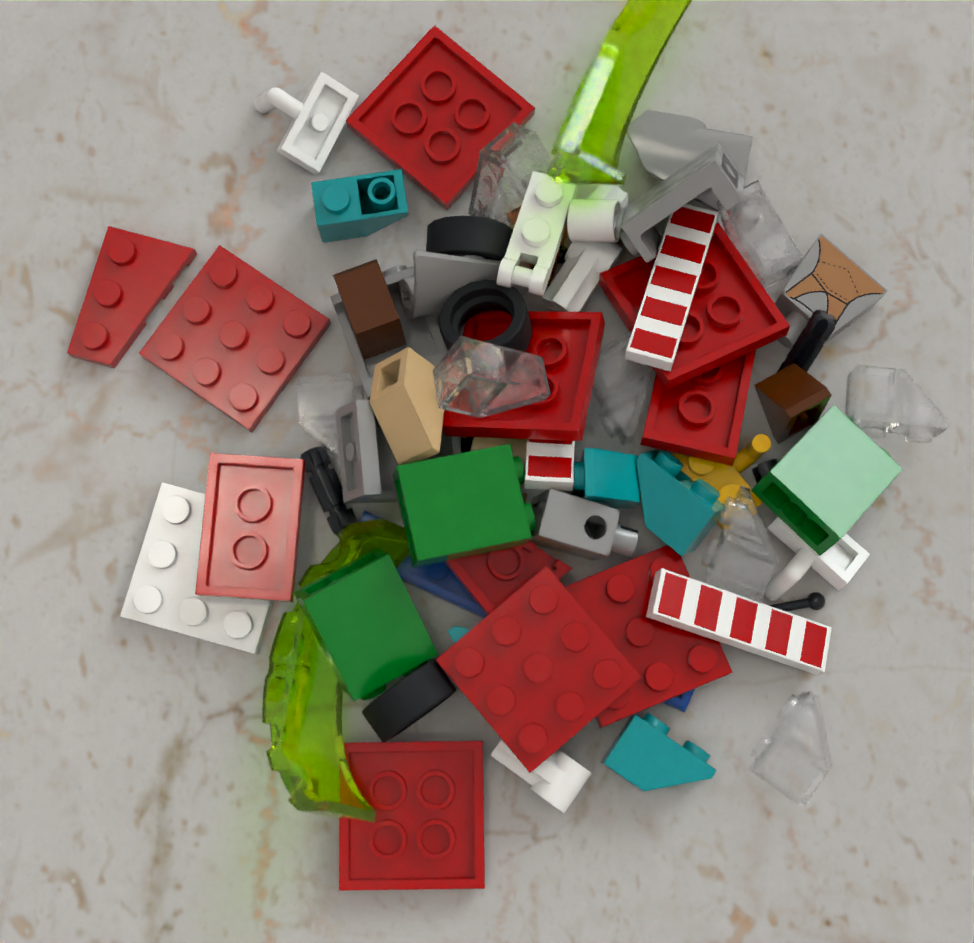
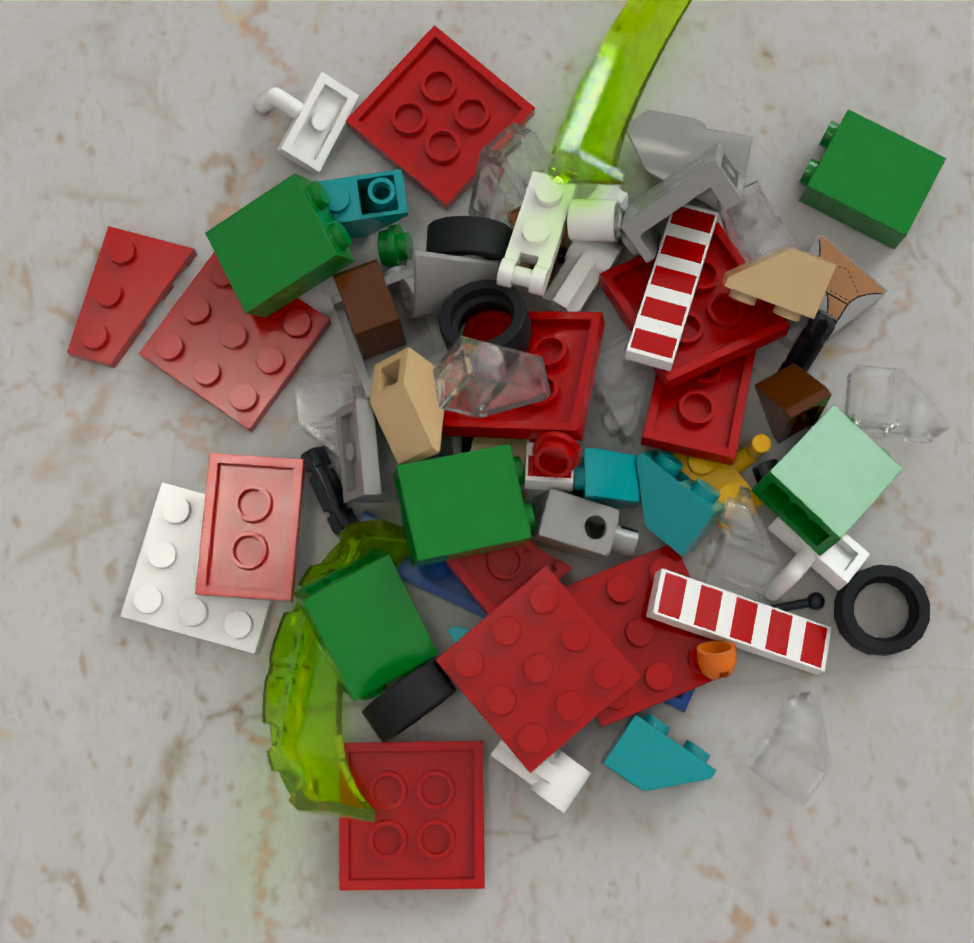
(281, 245): none -> green brick
(394, 246): none -> green plate
(556, 454): none -> red plate
(716, 658): none -> orange hinge
(783, 277): none -> tan slope
(870, 178): none -> green brick
(916, 599): none -> black tyre

